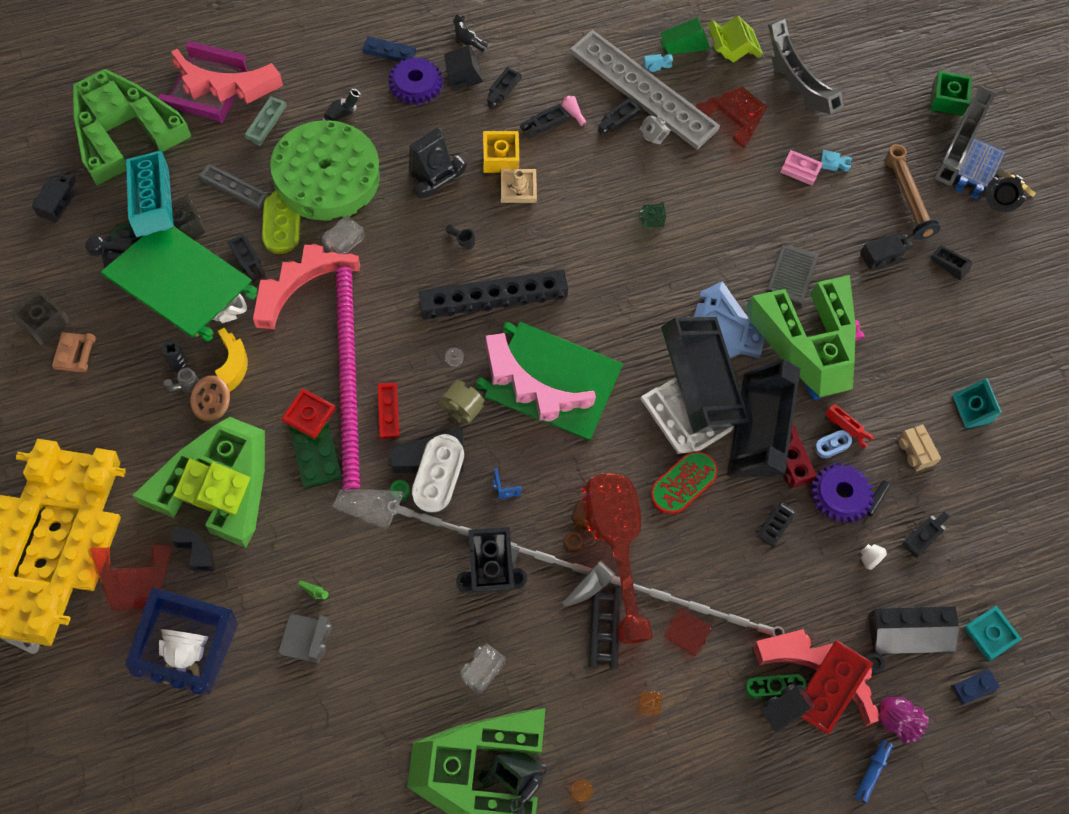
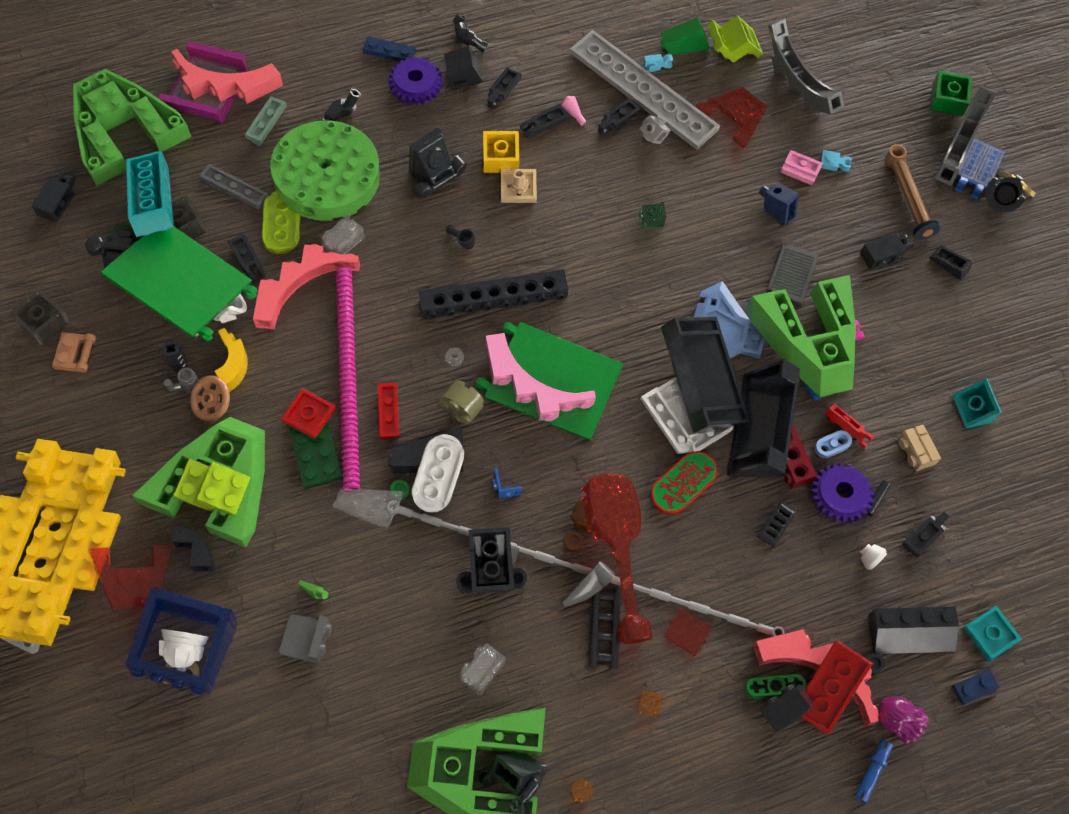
(780, 202): none -> dark blue torso

